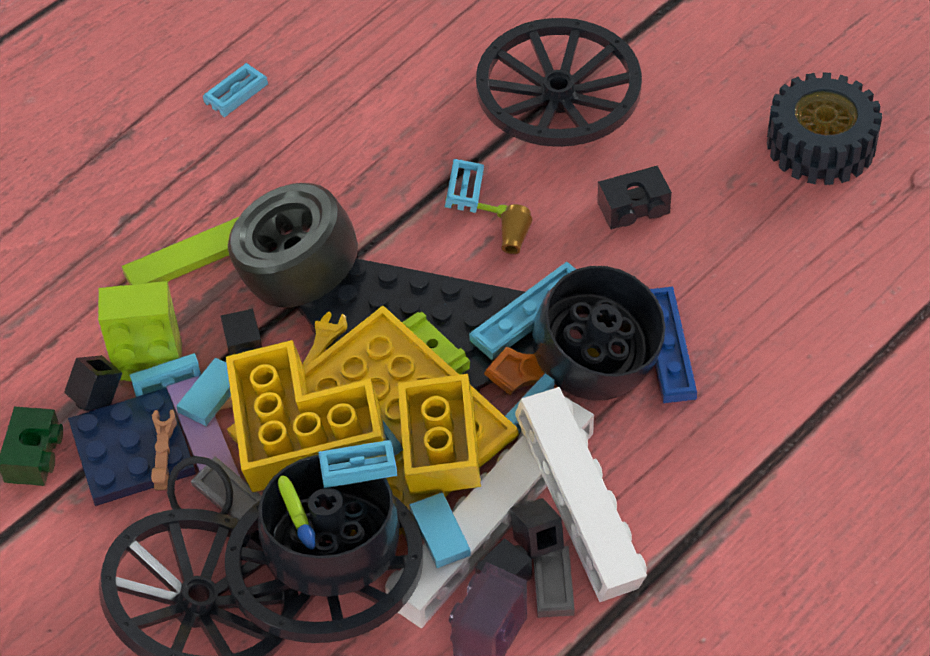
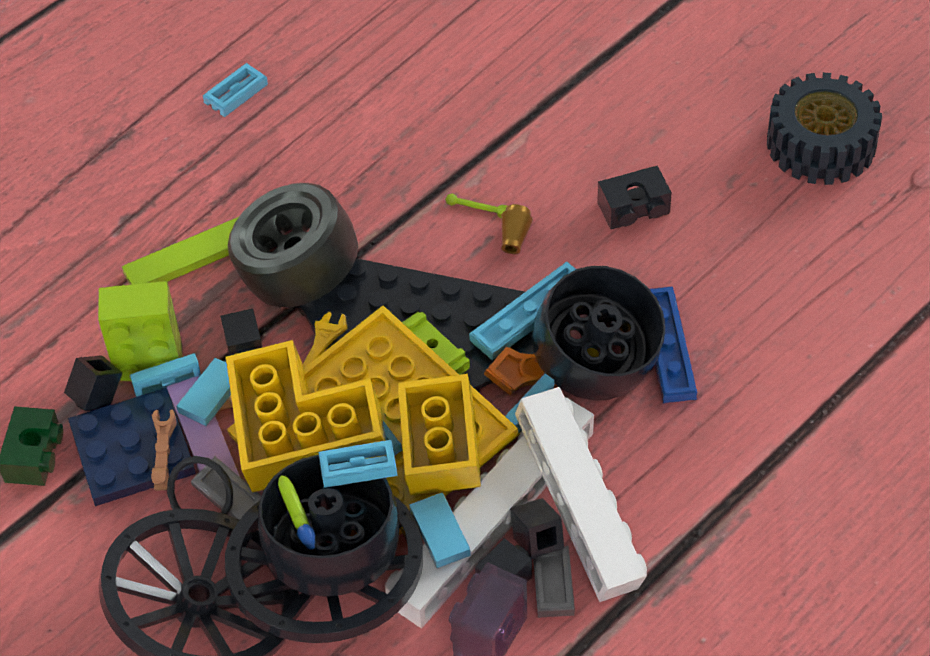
(462, 200): medium azure tile -> none
(558, 88): black wheel -> none

